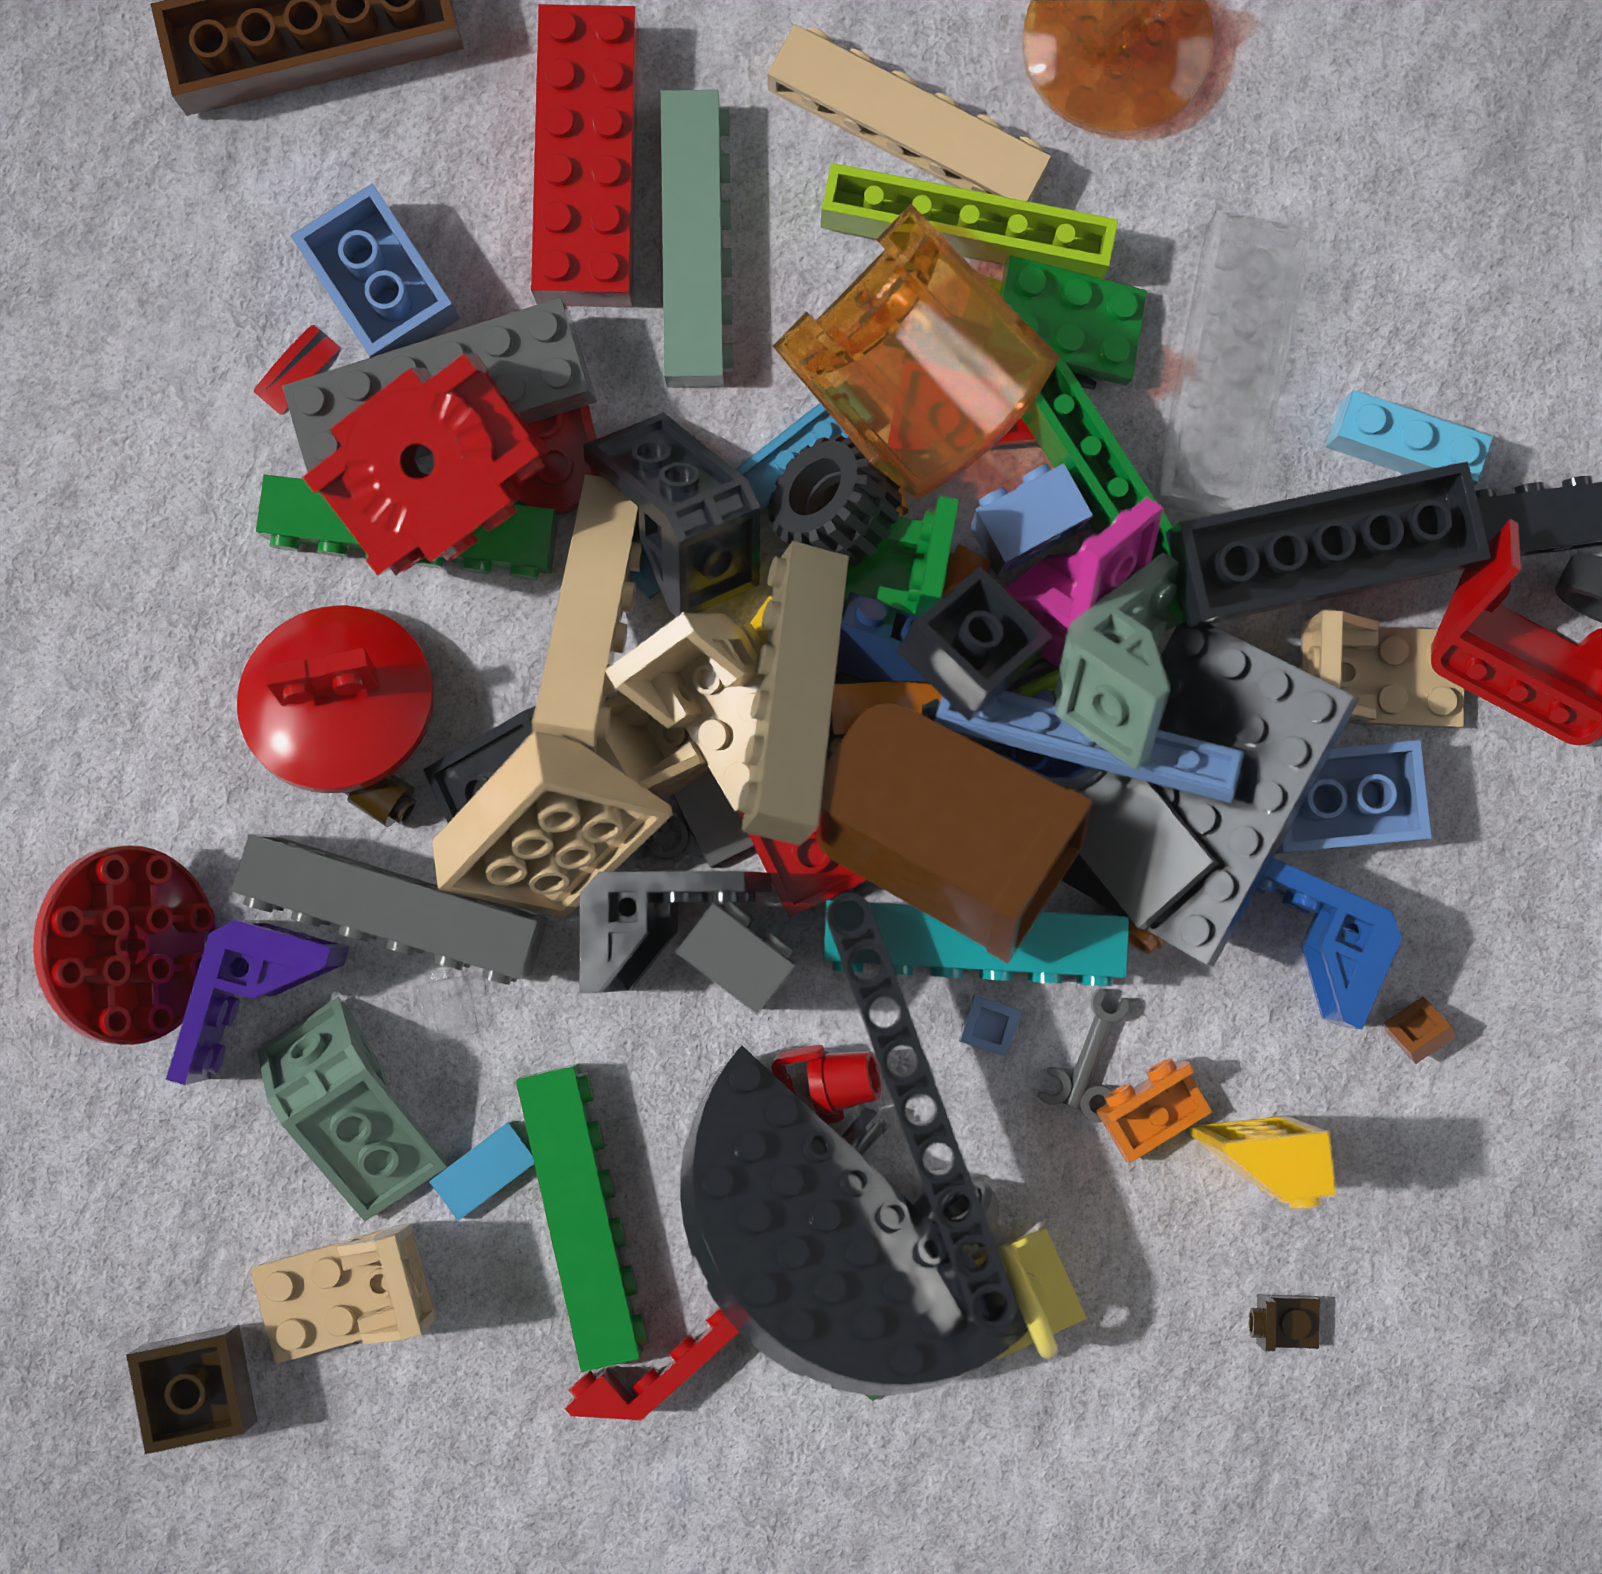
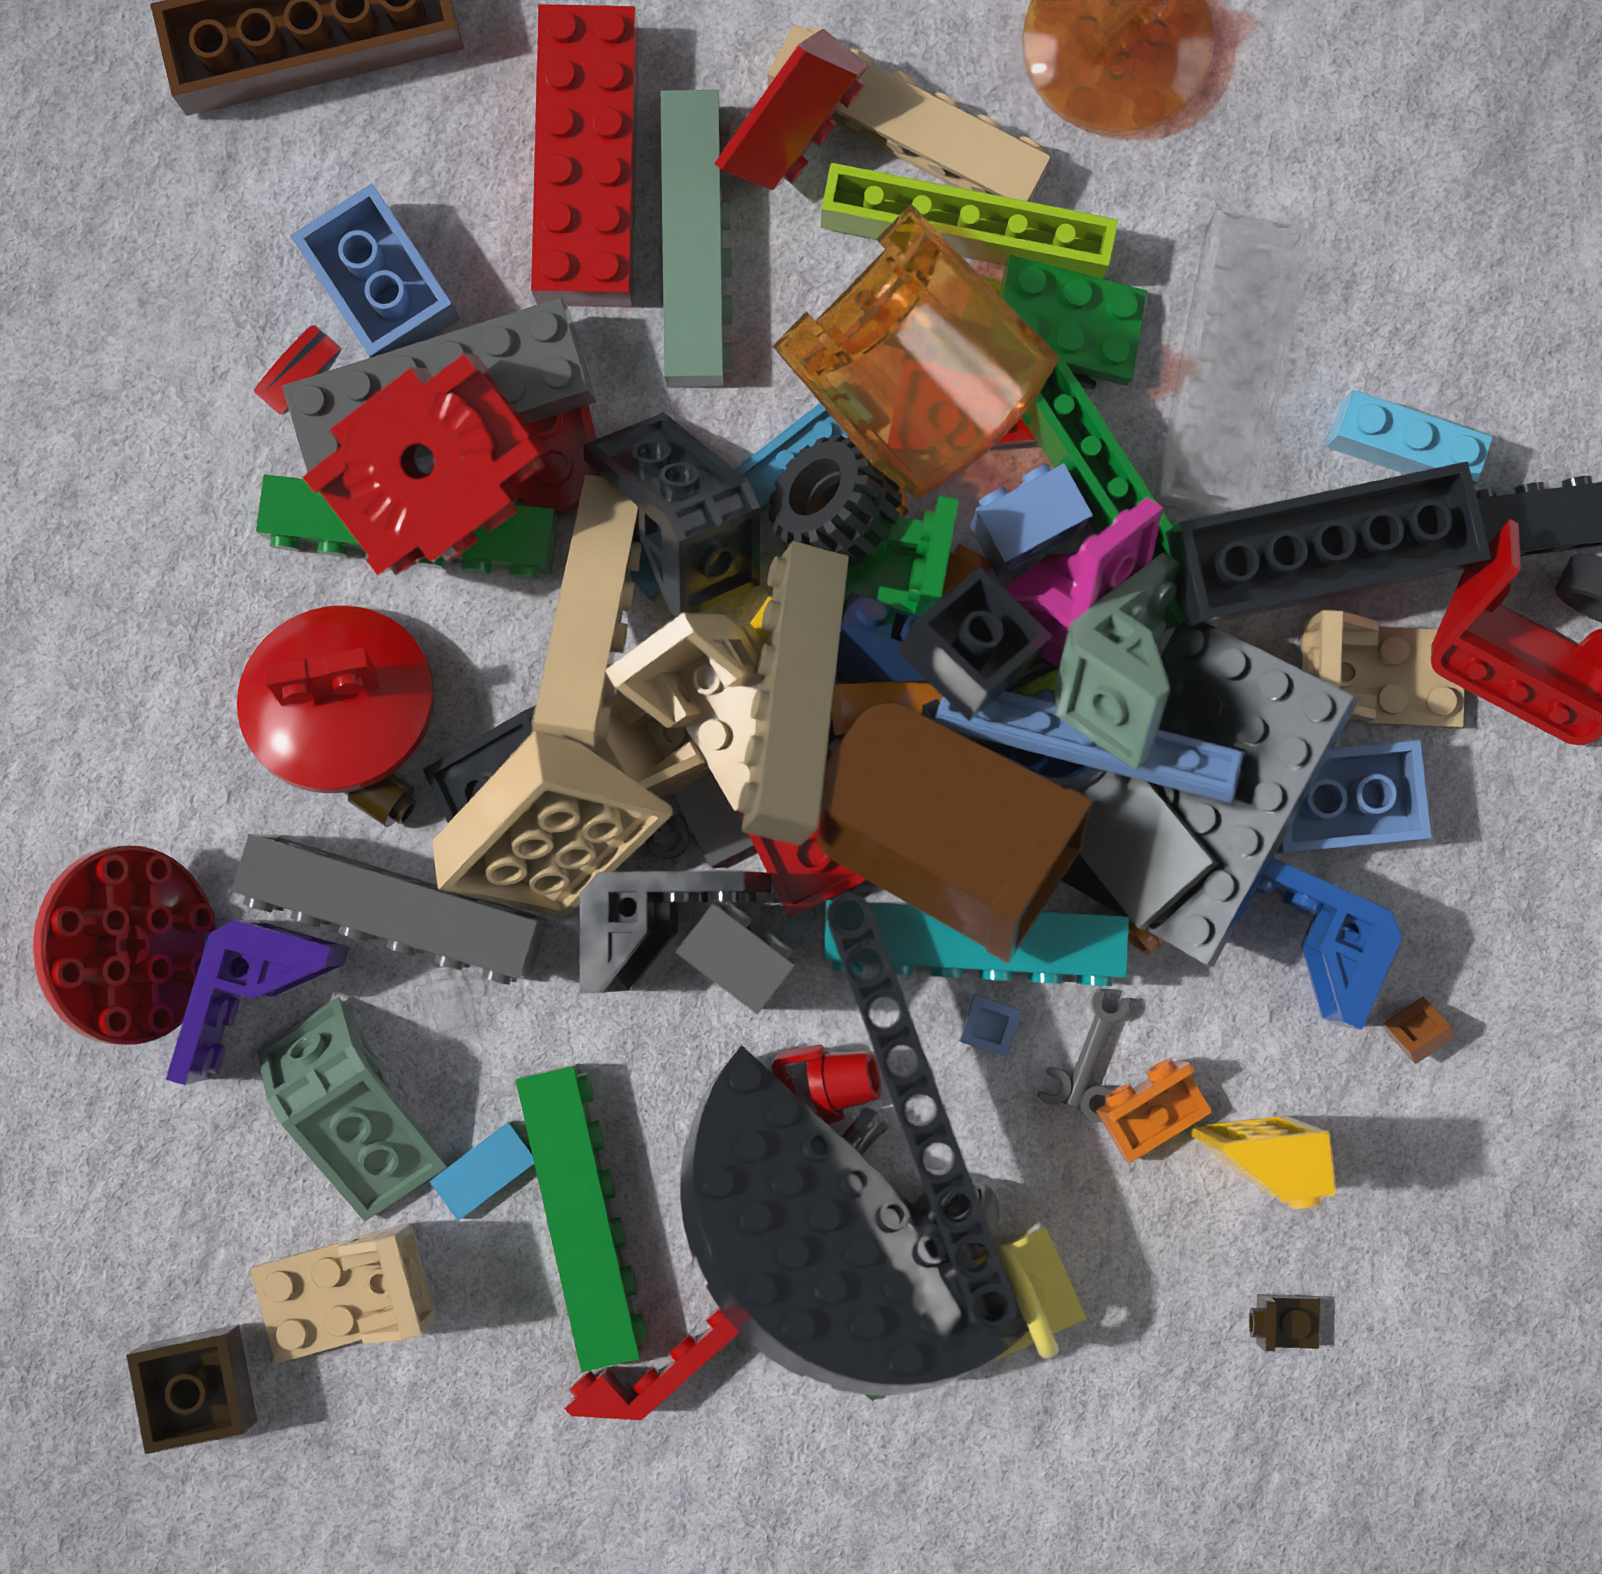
(794, 112): none -> red slope

